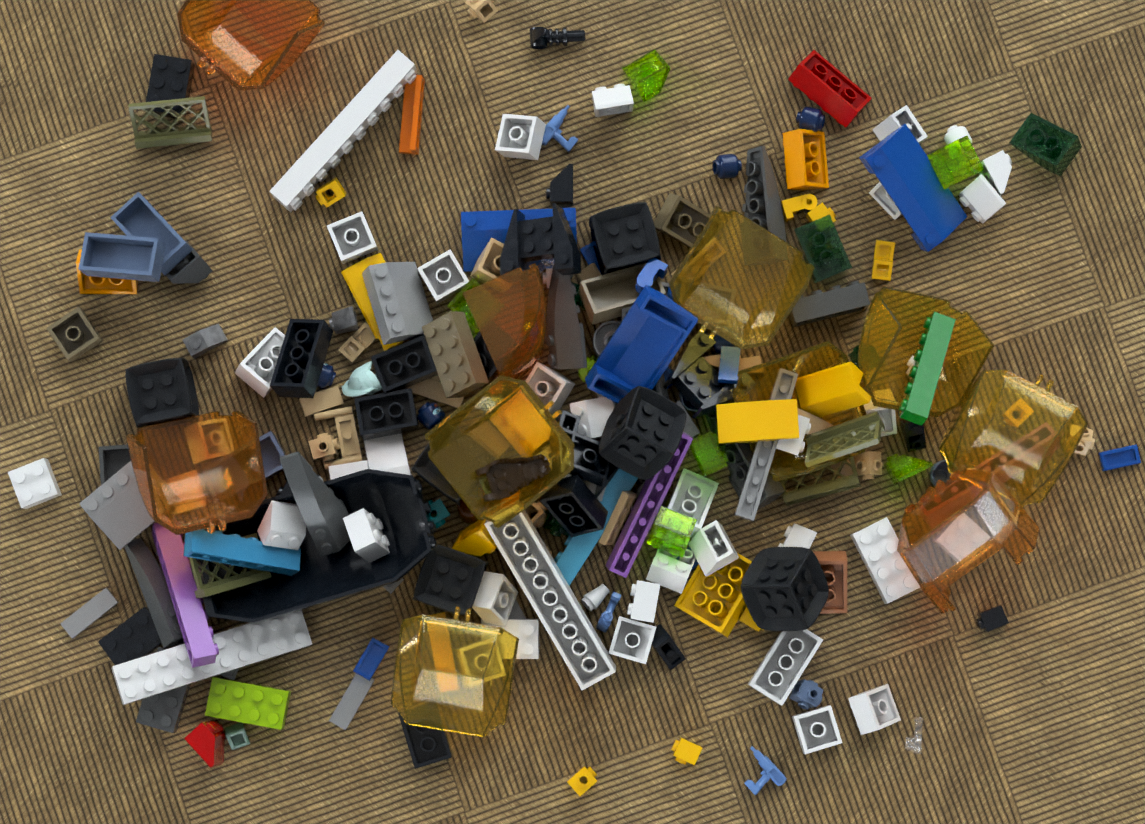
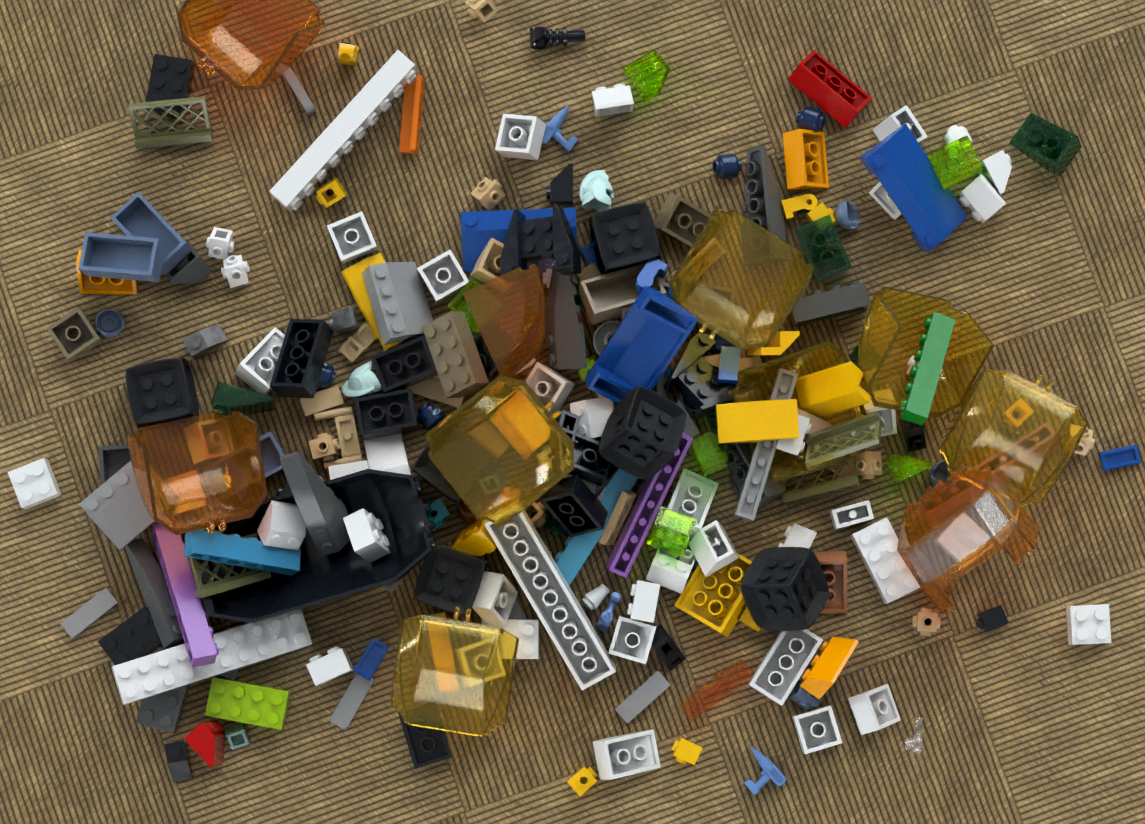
(109, 323): none -> sand blue hair
(179, 760): none -> black slope
(220, 243): none -> white brick
(233, 398): none -> clear green slope
(235, 270): none -> white brick
(299, 91): none -> light grey beam
(329, 666): none -> white brick
(348, 54): none -> yellow leg
(488, 193): none -> tan brick
(510, 475): dark brown animal -> none
(596, 191): none -> light aqua helmet
(626, 754): none -> white slope
(642, 697): none -> light grey tile
(721, 685): none -> clear orange bracket
(777, 346): none -> yellow slope
(827, 665): none -> light orange slope
(847, 215): none -> sand blue hair
(851, 514): none -> white brick
(883, 260): yellow slope -> none
(919, 625): none -> tan brick
(1088, 624): none -> white brick

